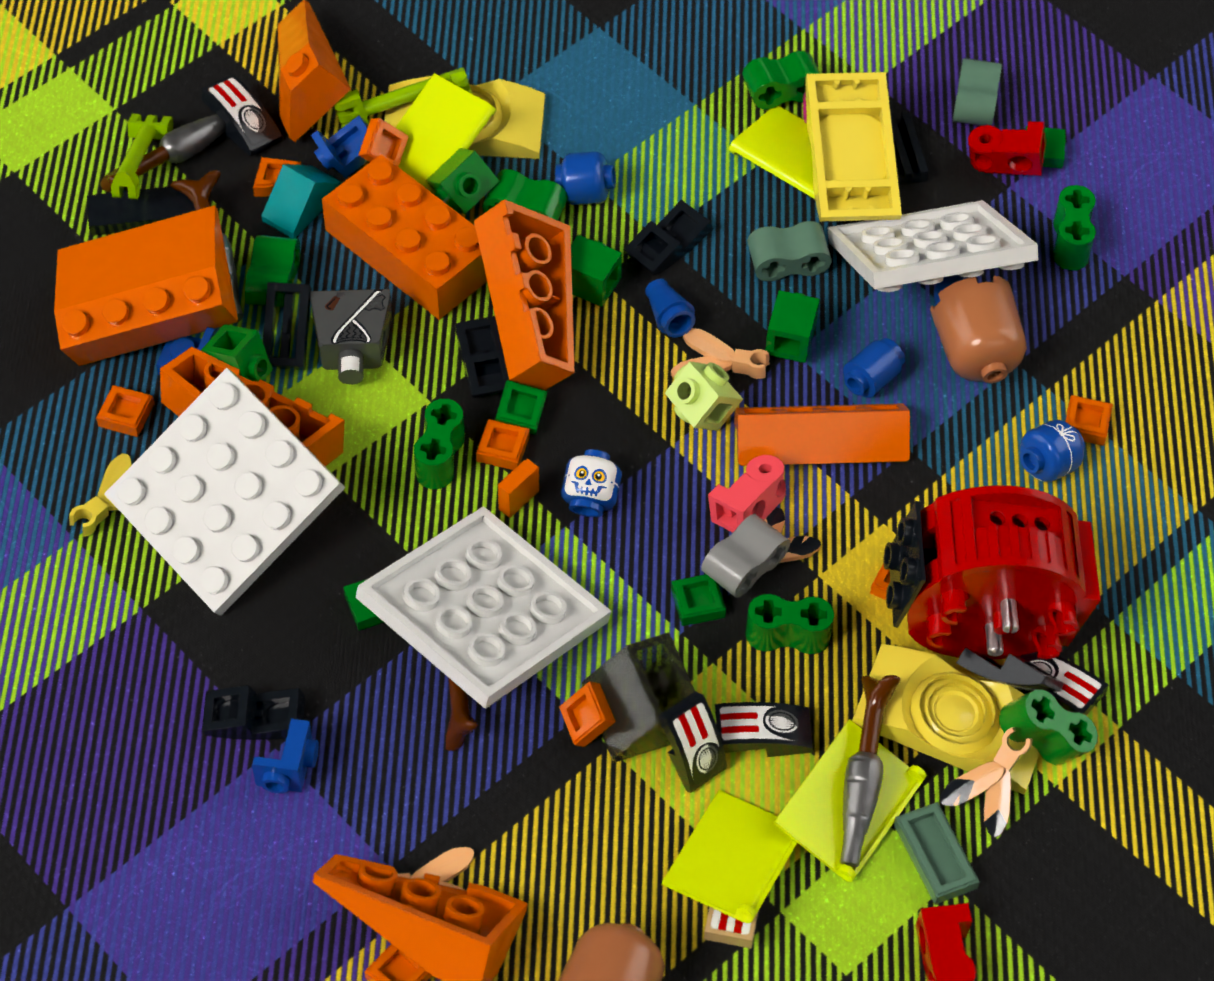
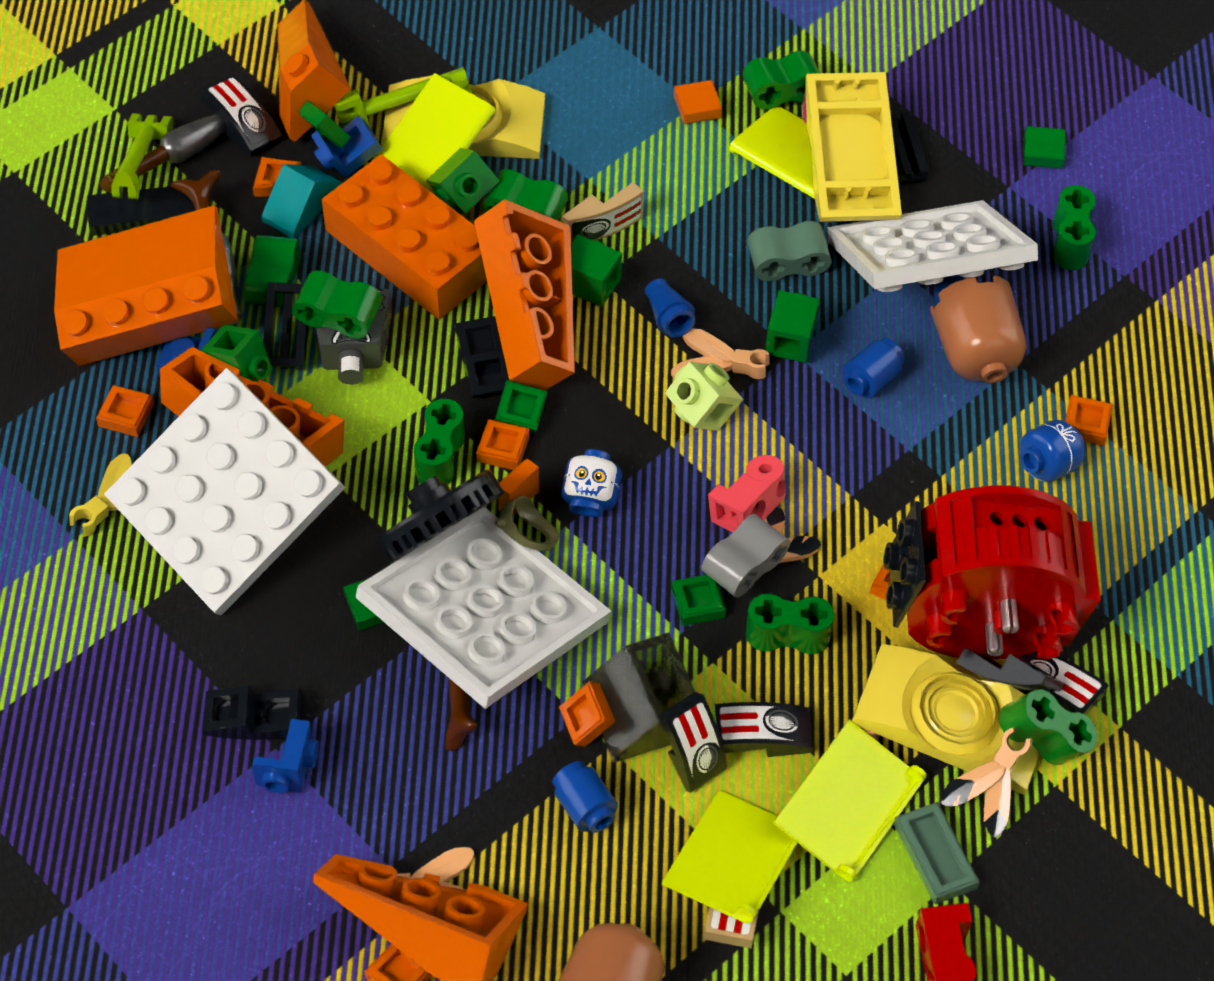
(324, 124): none -> green tile
(337, 304): none -> green axle
(384, 140): orange tile -> none
(436, 509): none -> black wheel
(526, 510): none -> olive piece
(585, 177): blue head -> none
(585, 797): none -> blue brick
(600, 220): none -> slope
(670, 239): black slope -> none
(697, 102): none -> orange tile
(824, 433): orange panel -> none
(865, 769): flat silver piece -> none
(977, 92): sand green axle -> none
(1008, 149): red leg -> none

